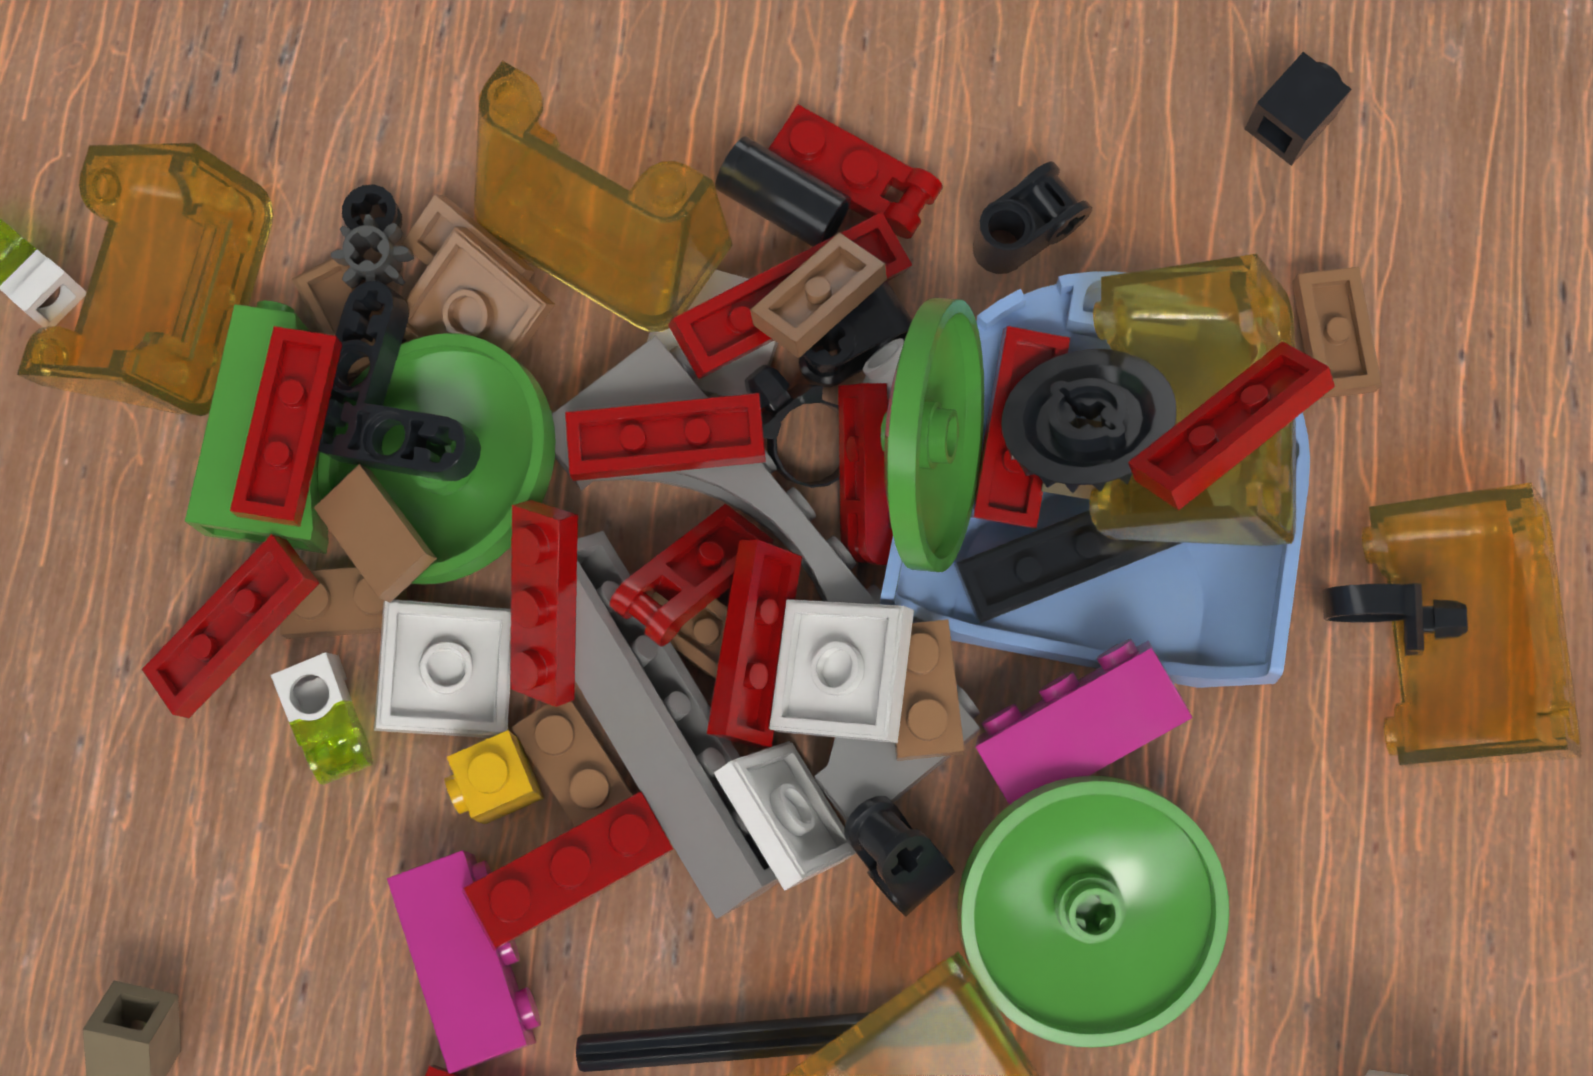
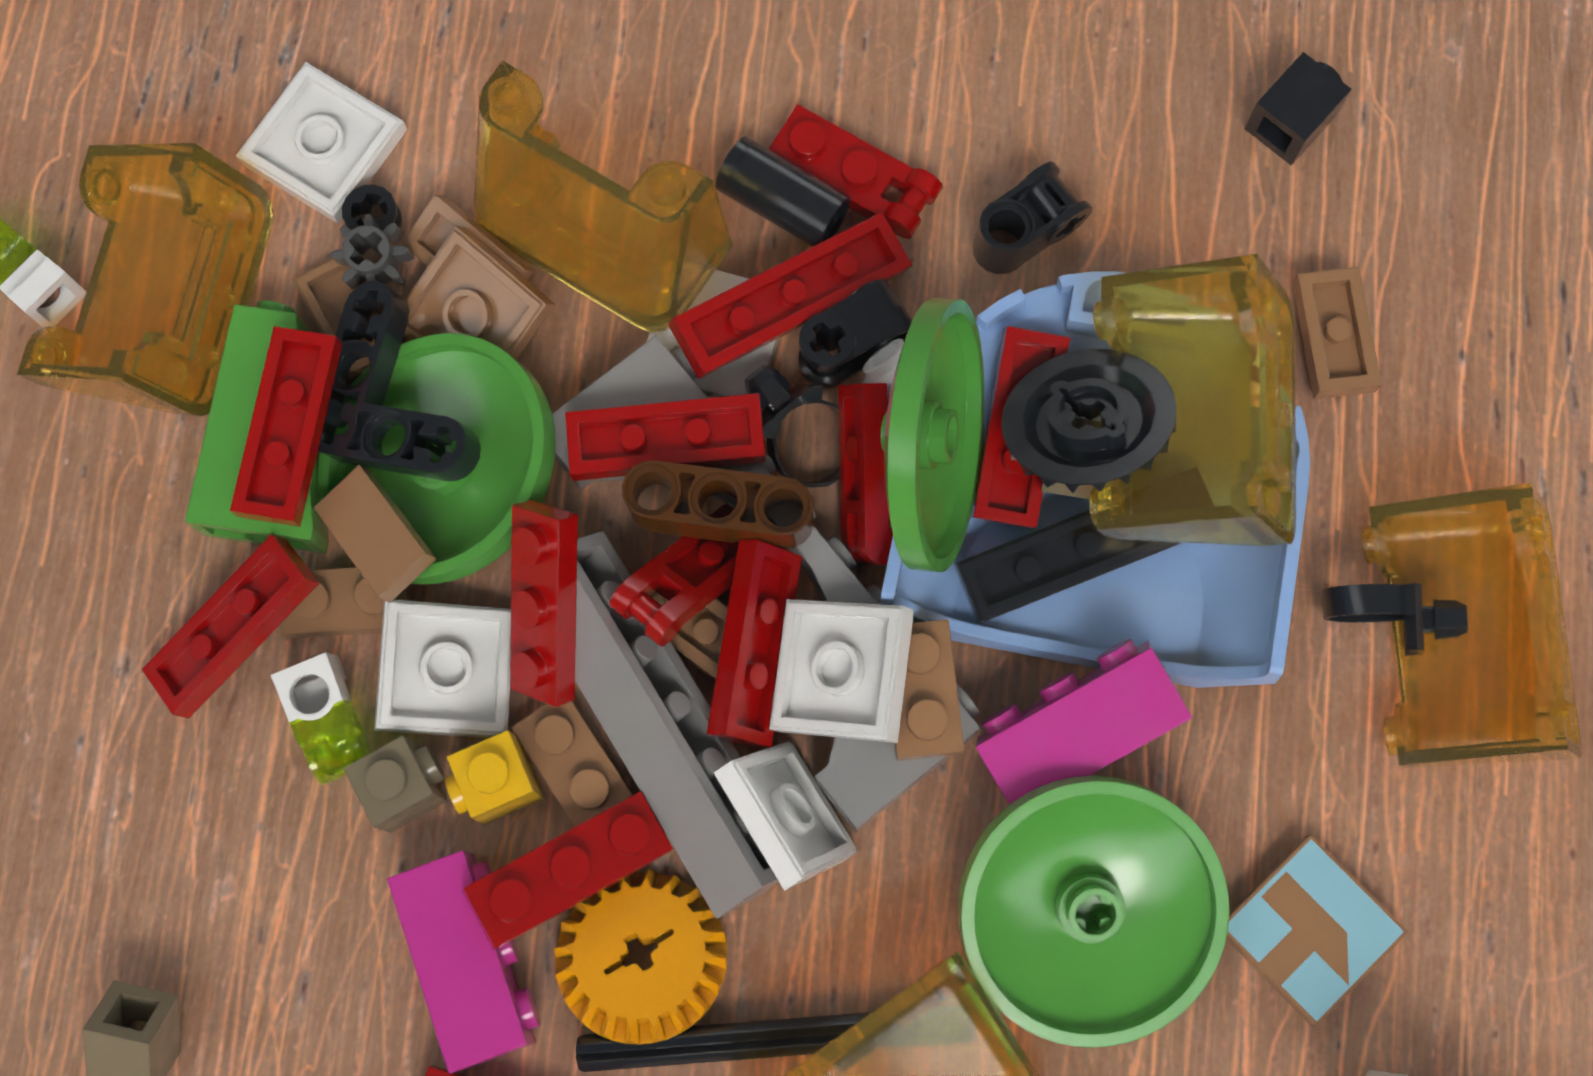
(321, 141): none -> white tile
(397, 783): none -> dark tan brick
(630, 1002): none -> light orange gear
(692, 487): none -> reddish brown beam
(818, 294): medium nougat plate -> none
(897, 857): black piece -> none
(1231, 424): red plate -> none
(1312, 930): none -> tile

